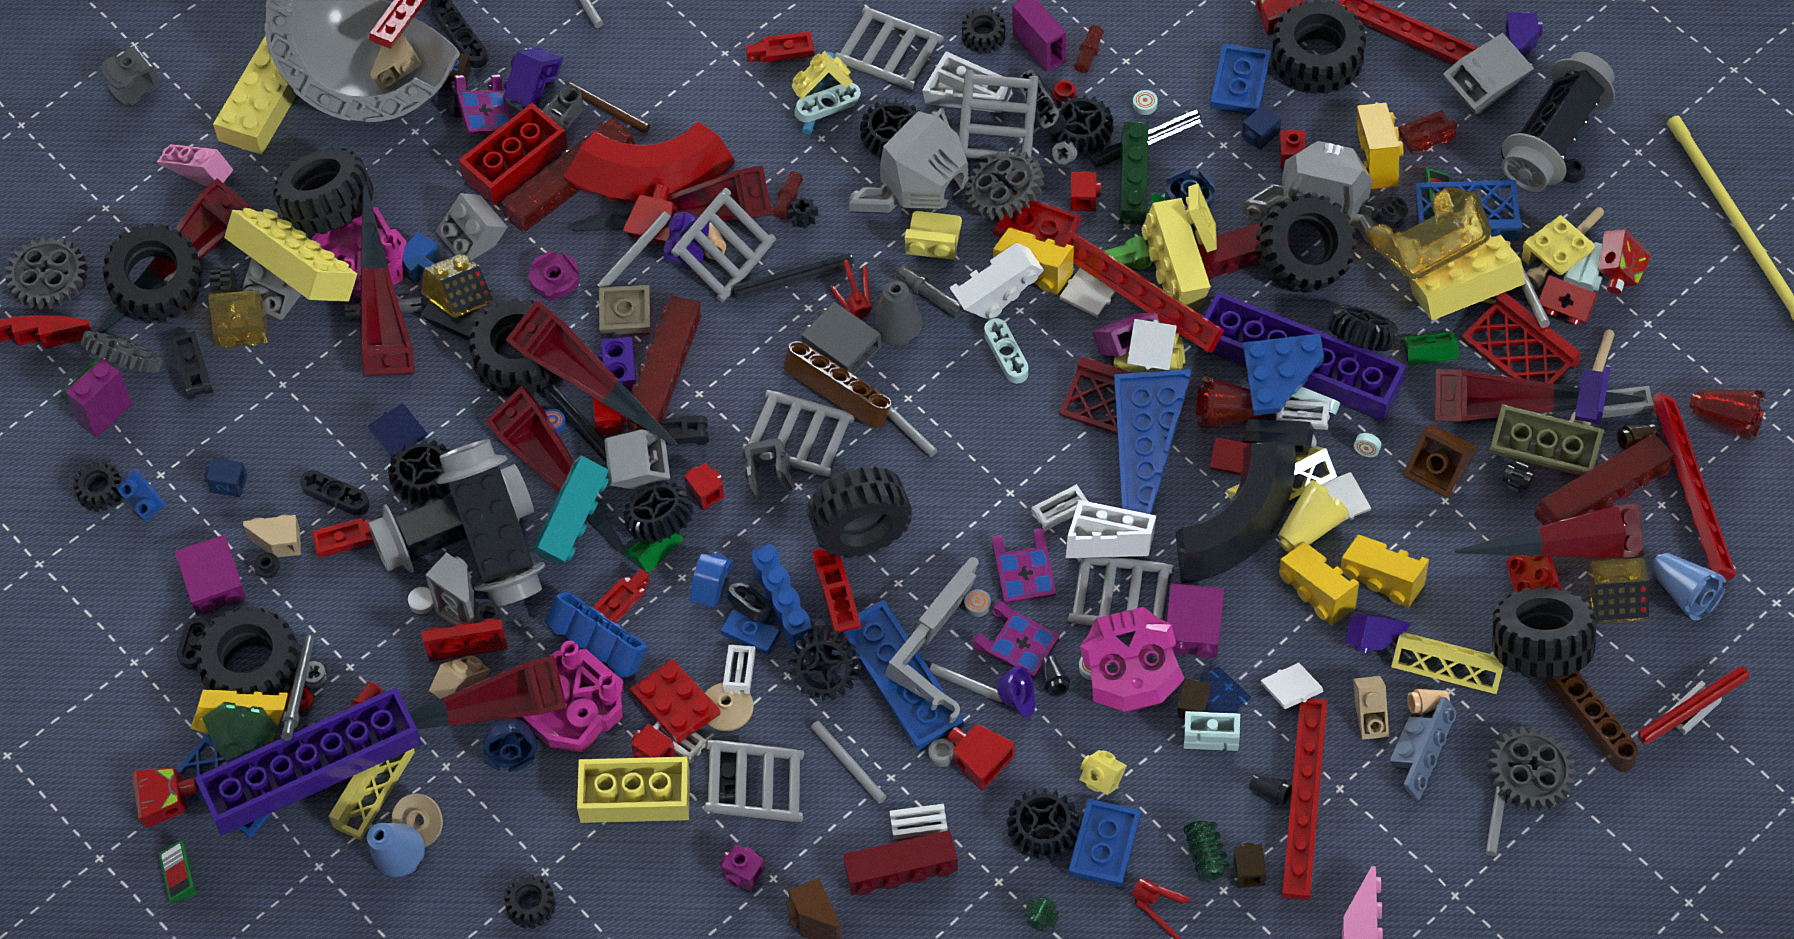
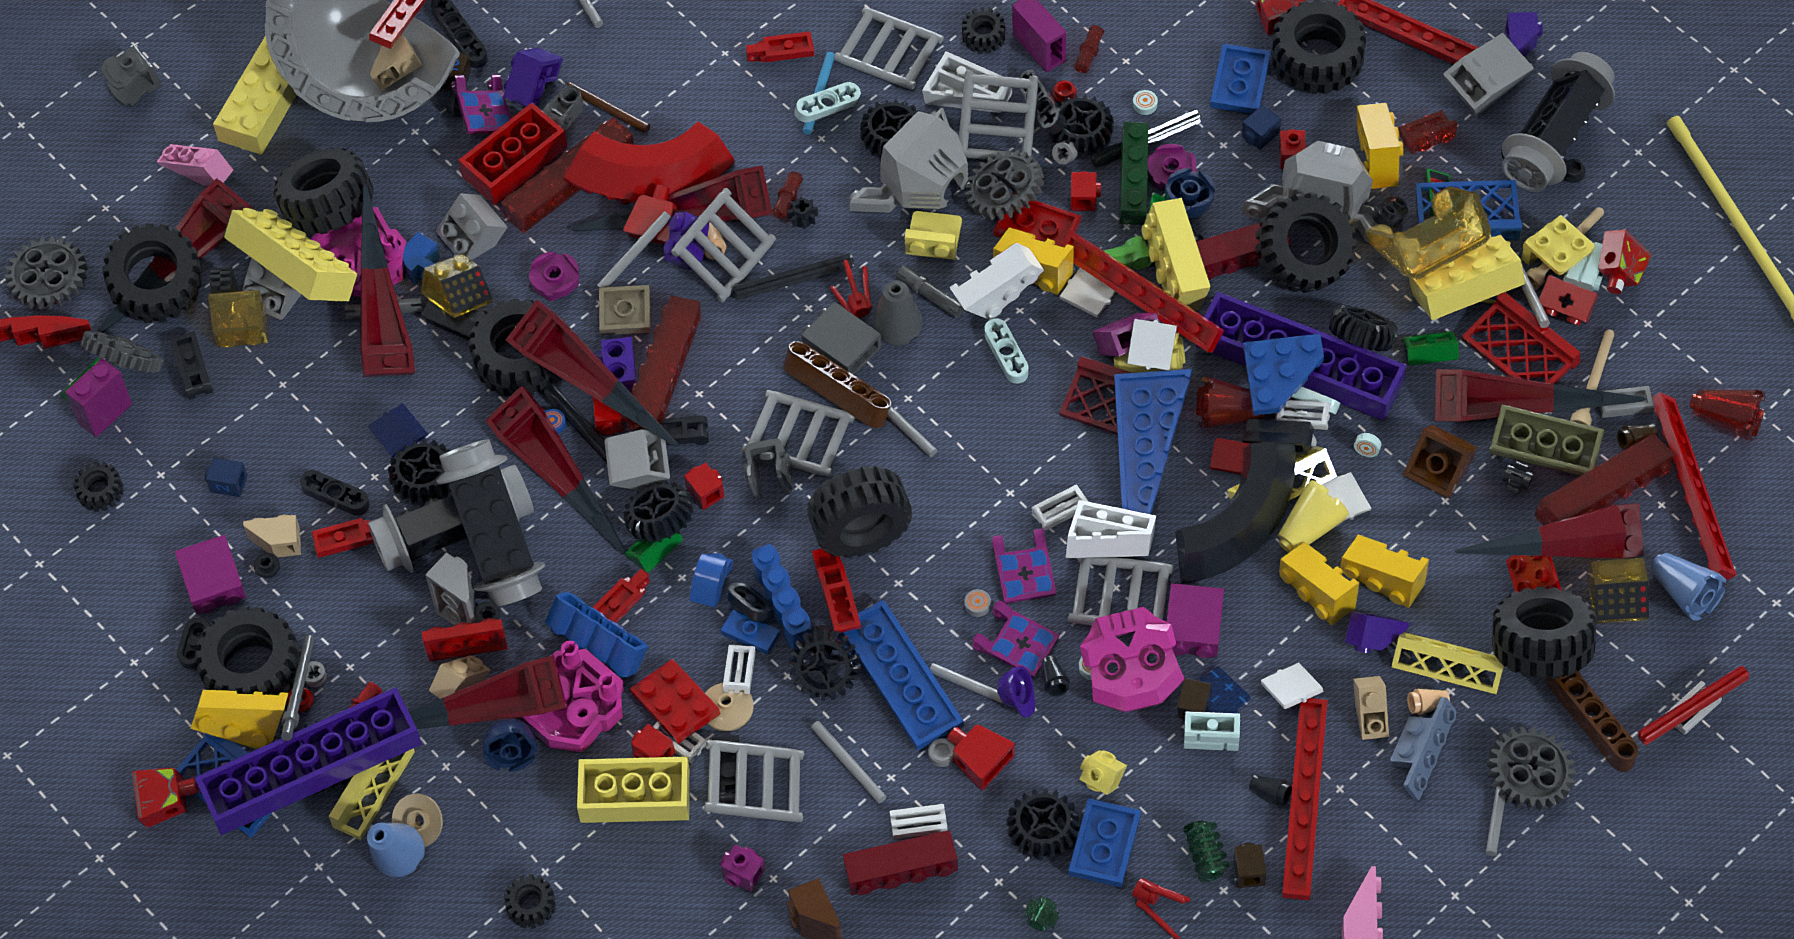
(141, 495): blue hips -> none
(177, 872): slope -> none
(238, 729): clear green slope -> none
(420, 600): white tile -> none
(570, 511): teal brick -> none
(819, 67): light yellow bracket -> none
(926, 629): light grey hinge -> none
(1166, 155): none -> magenta plate
(1202, 218): light yellow plate -> none
(1592, 395): dark purple panel -> none

